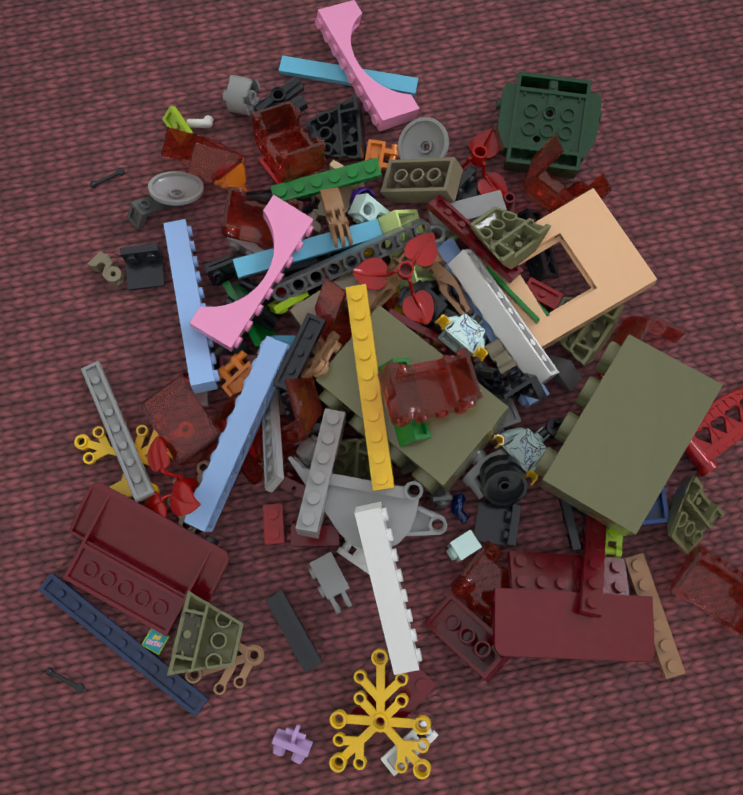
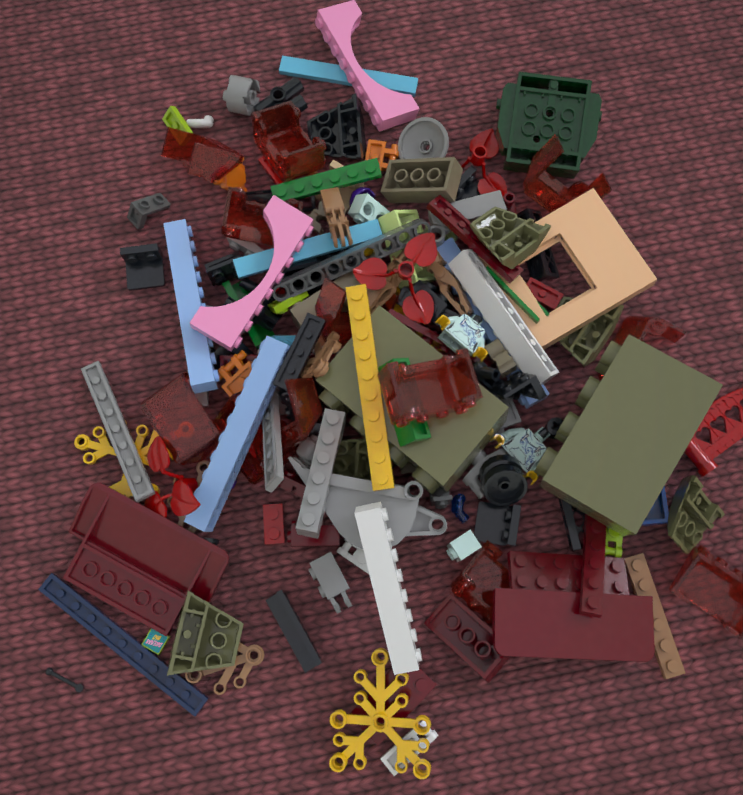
(111, 273): dark tan leg -> none
(120, 171): black hinge -> none
(175, 188): light grey dish -> none
(292, 741): lavender hips -> none
(568, 375): dark grey slope -> none

